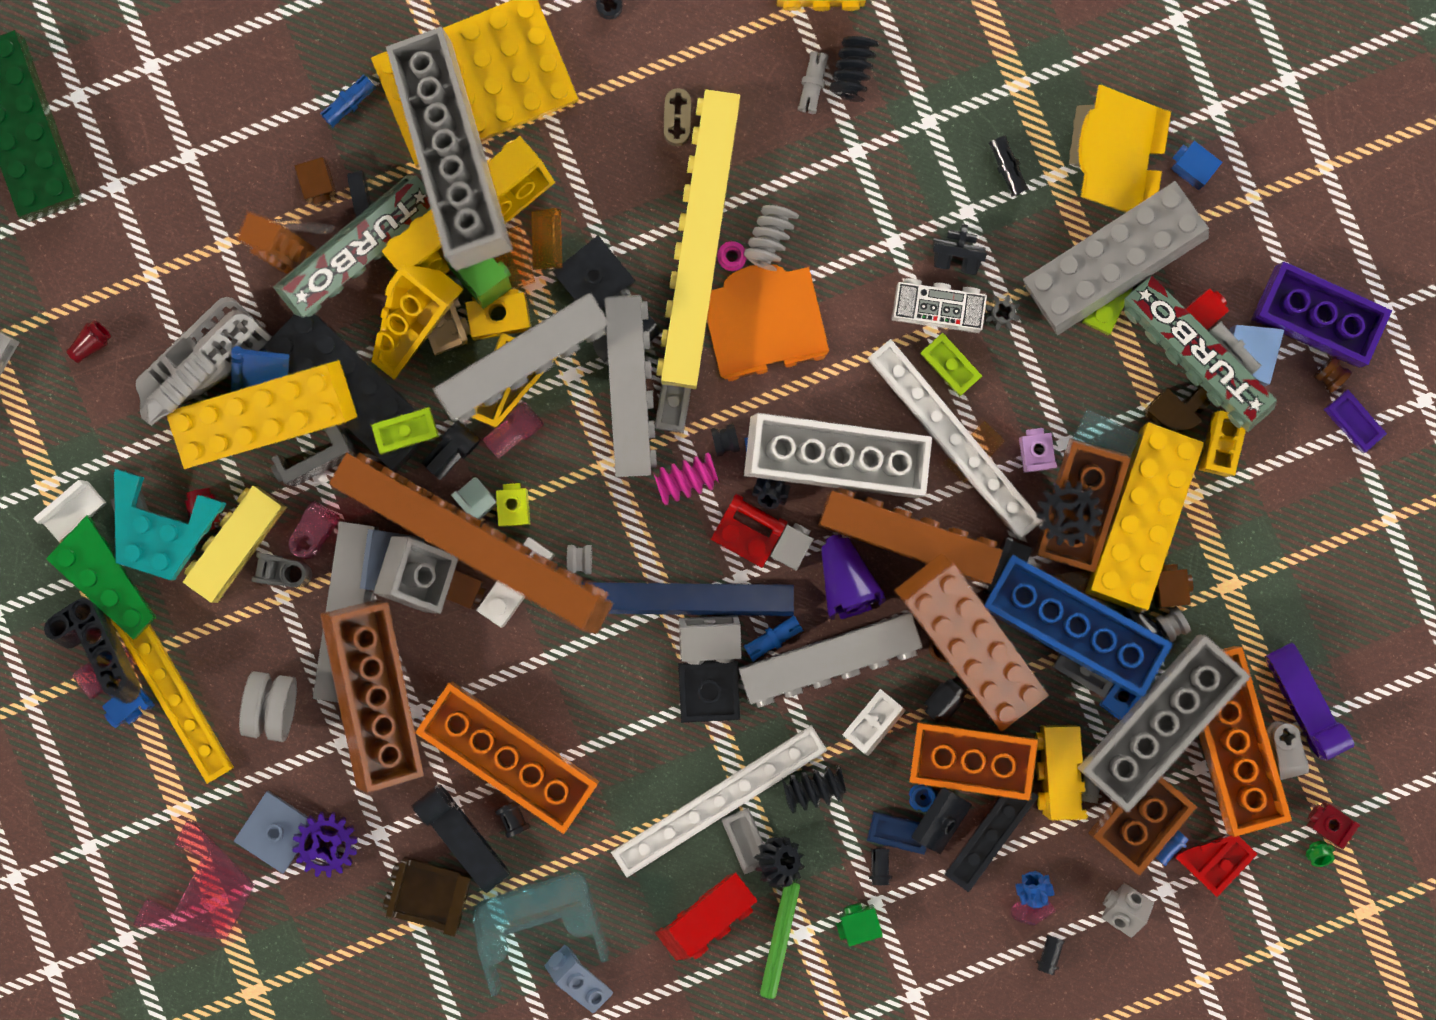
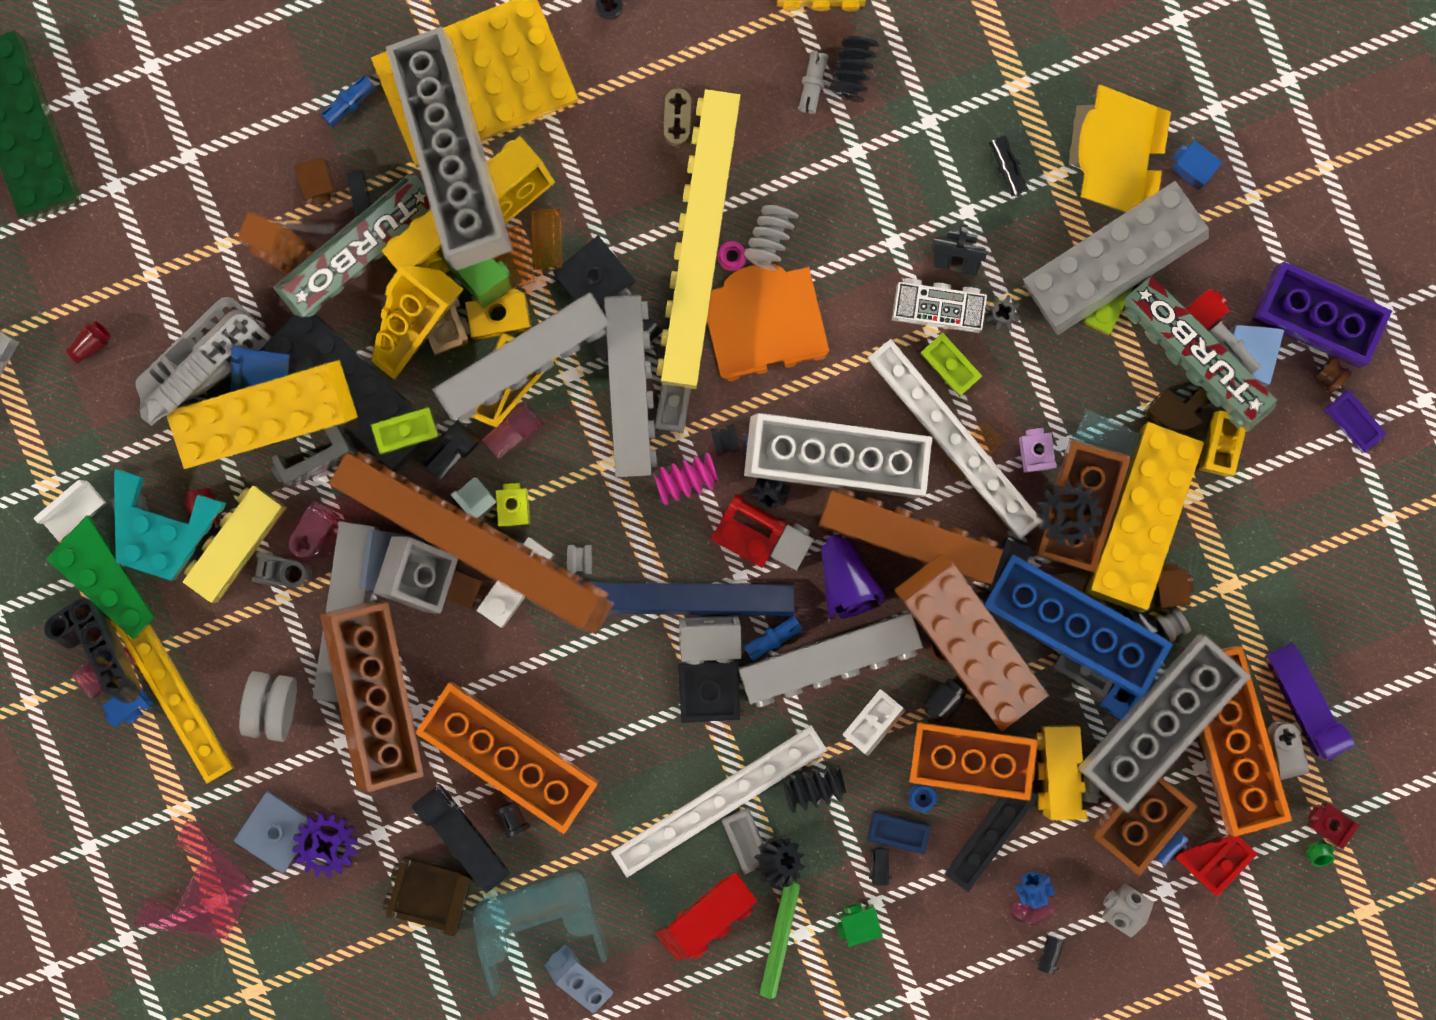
(941, 820): black plate -> none

